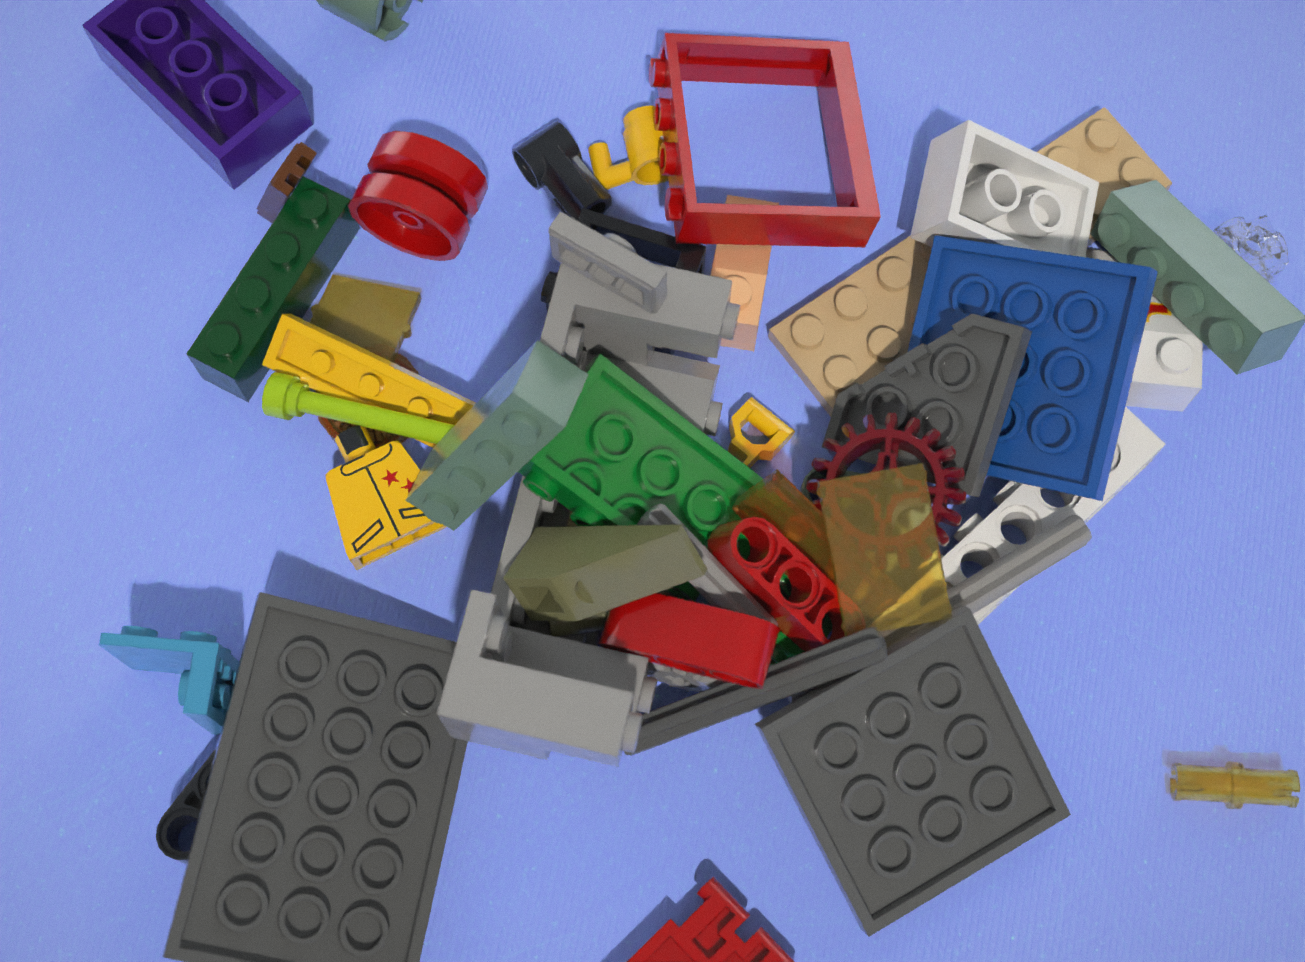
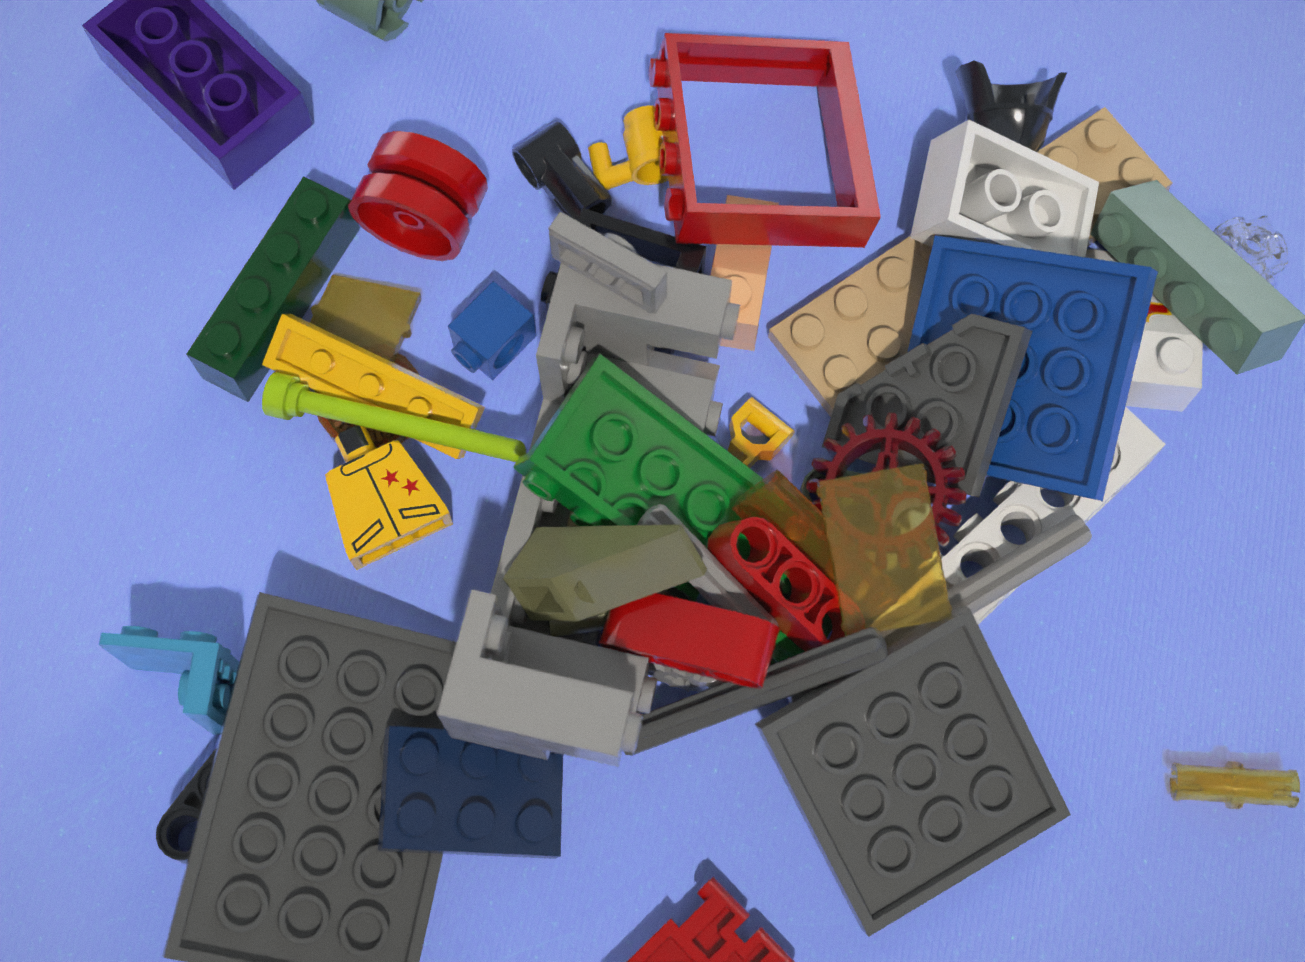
(285, 181): reddish brown tile -> none
(467, 797): none -> dark blue plate
(491, 331): none -> blue brick
(497, 436): sand green brick -> none
(1012, 111): none -> black helmet

